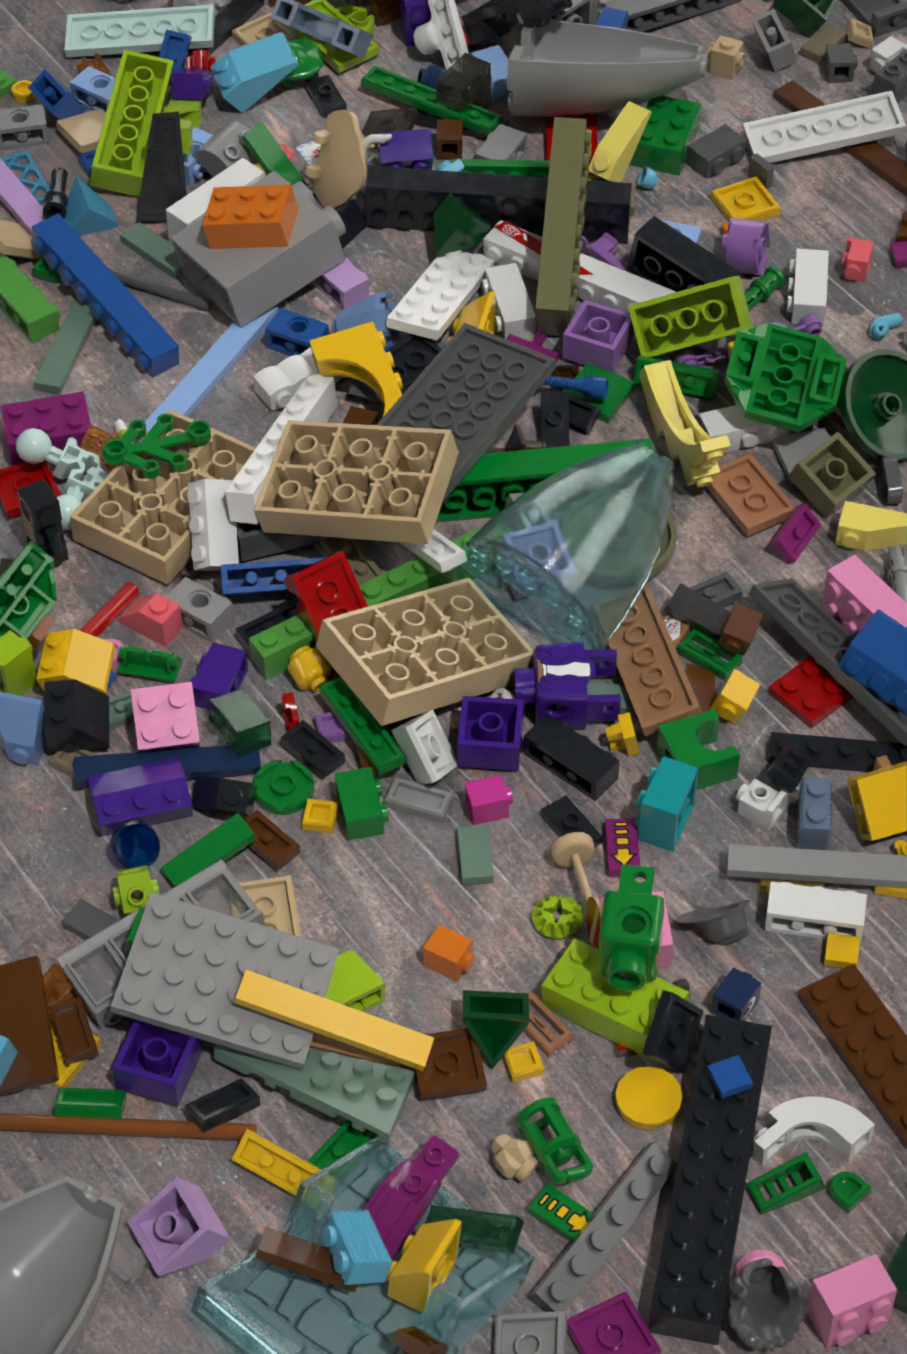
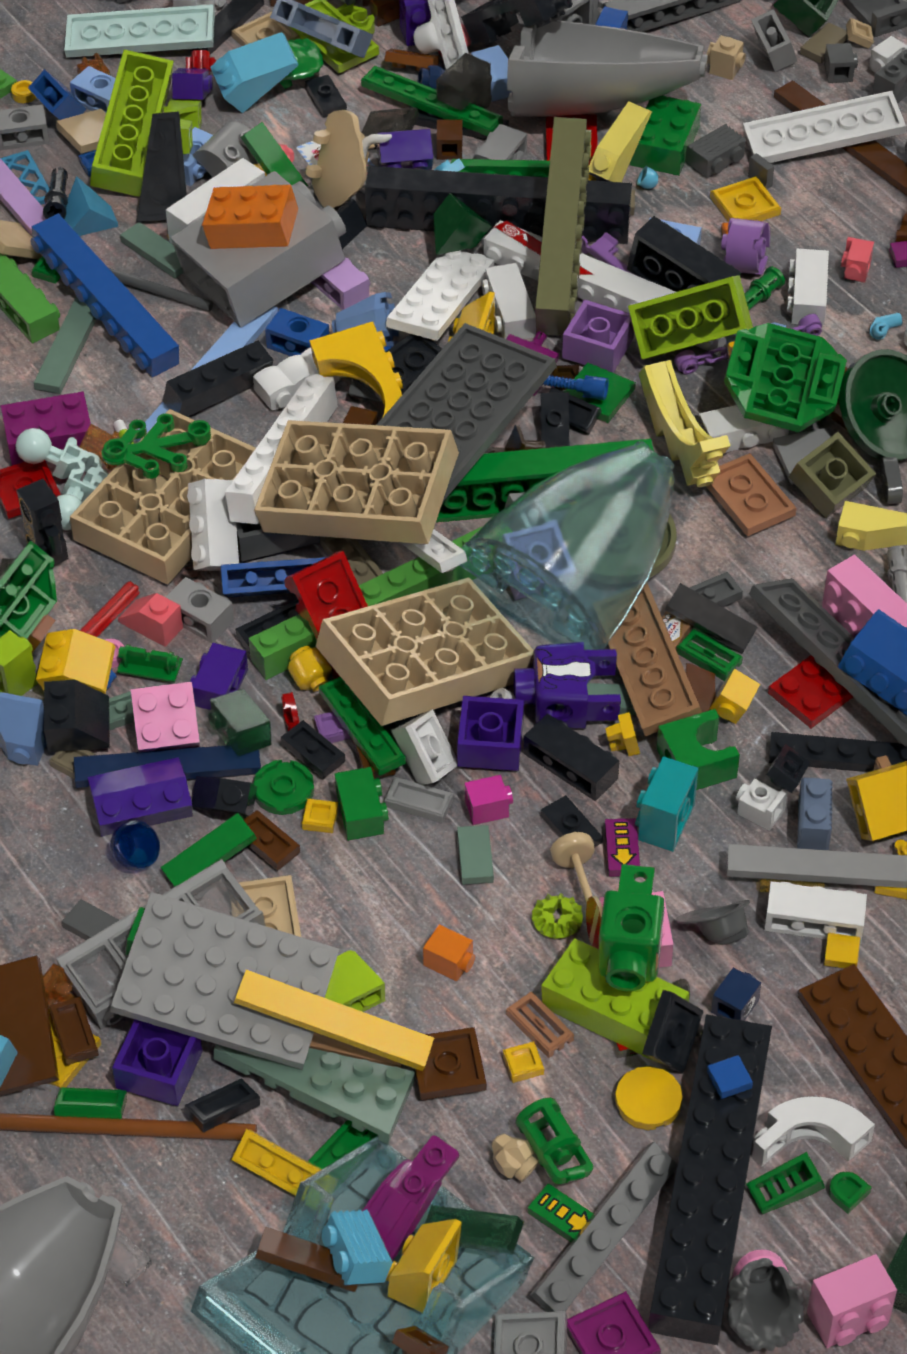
(129, 881): lime brick -> none
(175, 48): blue plate -> none
(178, 1228): lavender slope -> none
(216, 379): none -> black brick
(401, 58): none -> dark orange plate
(495, 1020): dark green slope -> none
(691, 379): green tile -> none
(739, 629): reddish brown brick -> none
(796, 533): magenta plate -> none

